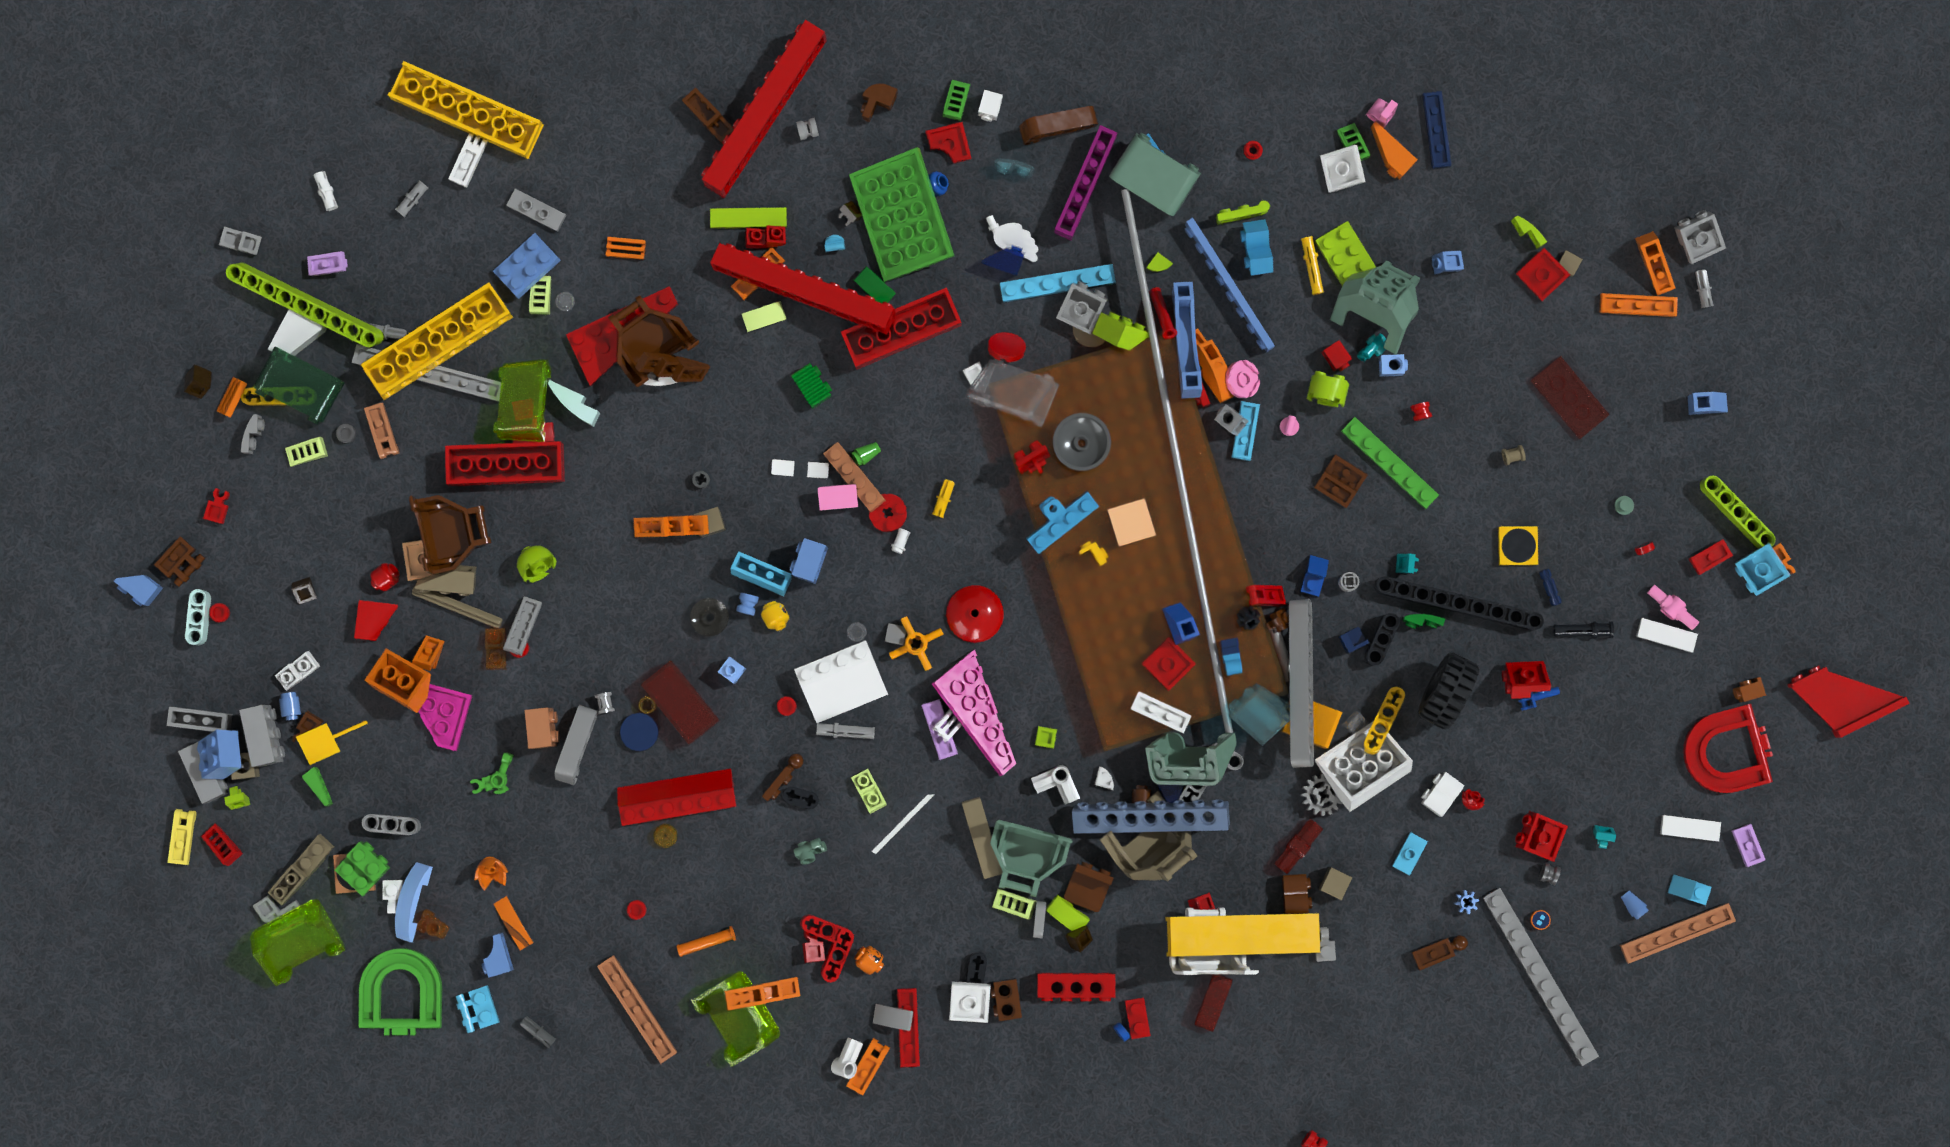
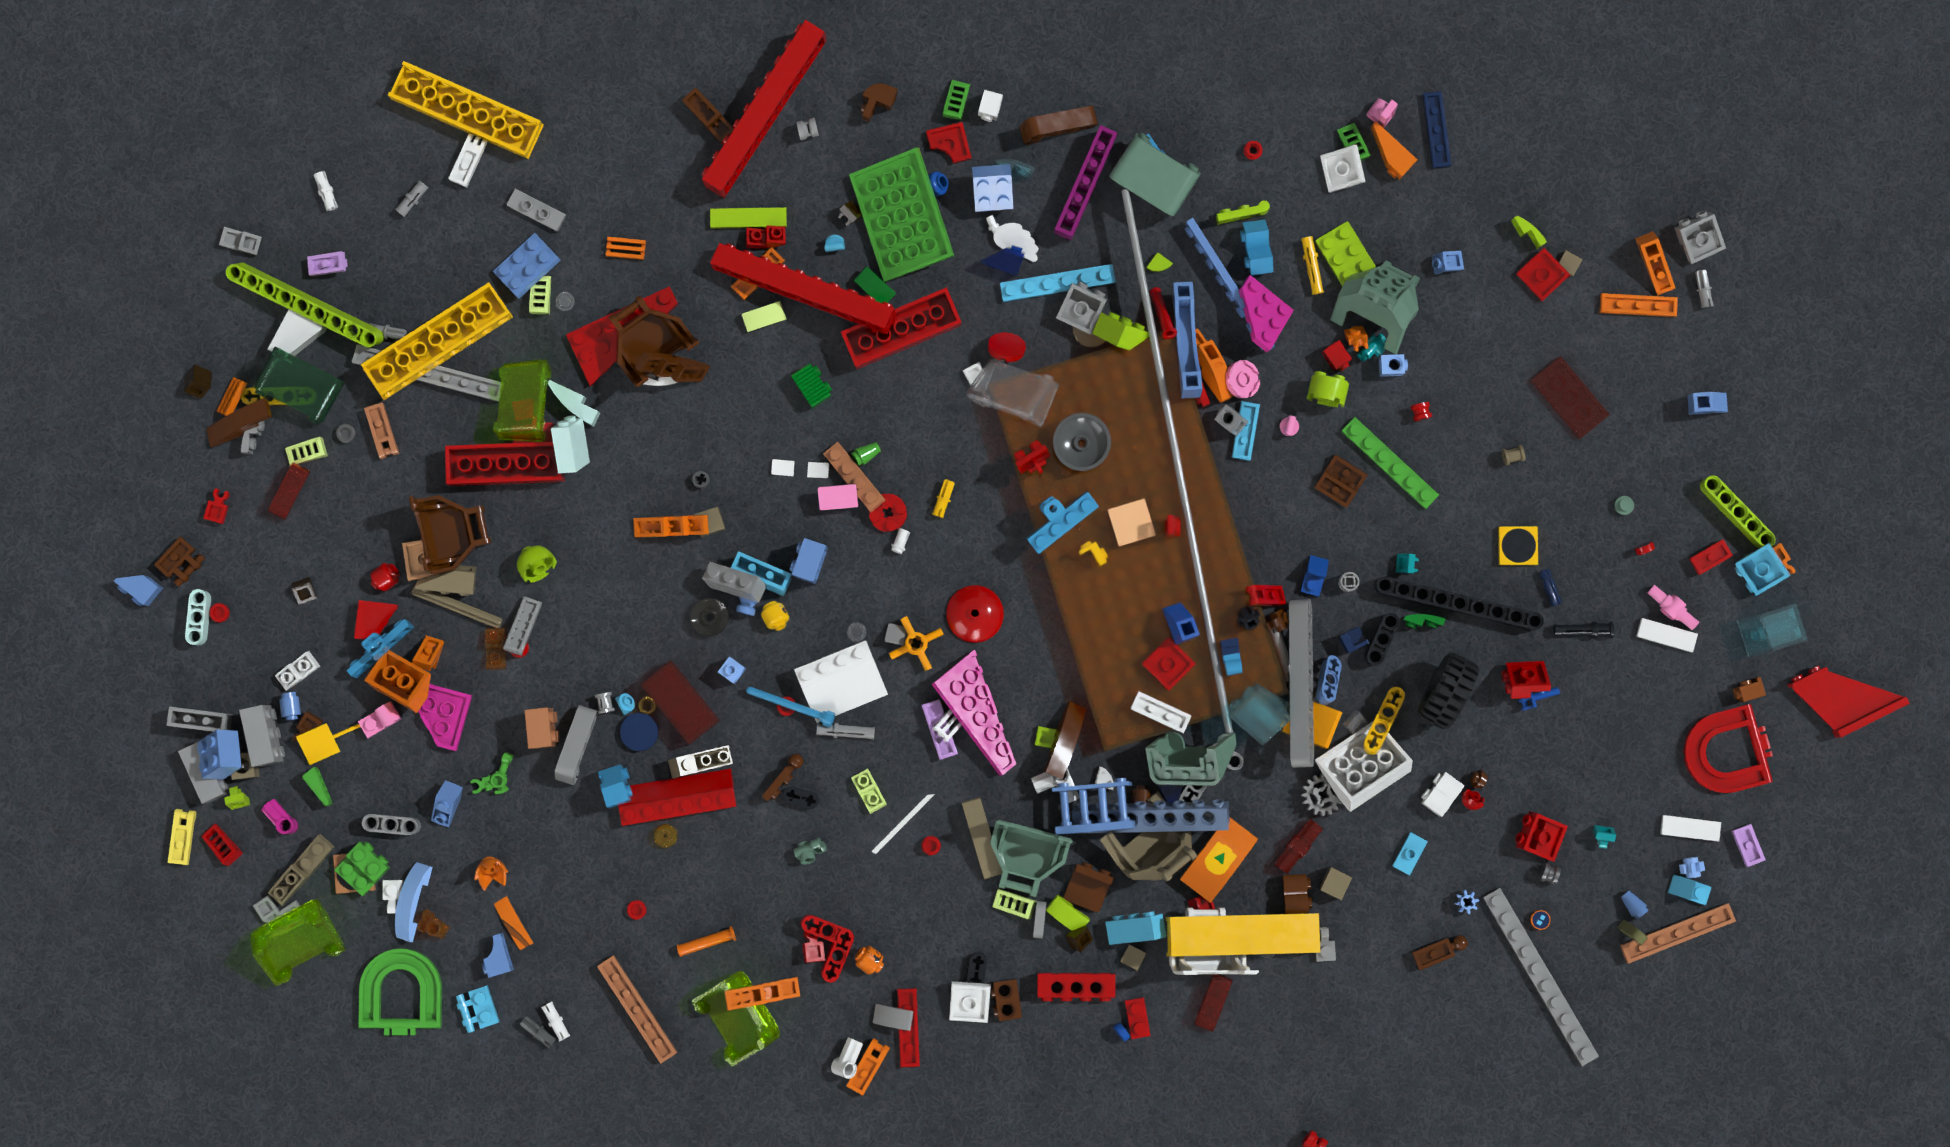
(238, 422): none -> reddish brown slope
(279, 816): none -> dark pink piece
(288, 490): none -> clear red beam
(377, 646): none -> dark azure plate
(379, 720): none -> bright pink plate
(446, 803): none -> medium blue slope
(555, 1021): none -> white pin
(570, 445): none -> light aqua brick
(615, 786): none -> dark azure brick
(625, 703): none -> medium azure plate
(700, 761): none -> dark tan slope
(734, 582): none -> light grey brick
(825, 717): none -> dark azure piece
(931, 845): none -> red plate
(992, 187): none -> brick
(1065, 741): none -> reddish brown slope
(1085, 824): none -> medium blue fence
(1133, 957): none -> dark tan tile
(1135, 928): none -> medium azure brick
(1172, 526): none -> red slope
(1218, 860): none -> orange slope
(1264, 313): none -> dark pink plate
(1334, 674): none -> medium blue beam
(1357, 337): none -> orange plate
(1478, 779): none -> reddish brown plate
(1632, 932): none -> olive beam
(1692, 867): none -> light blue gear
(1772, 630): none -> clear light blue slope

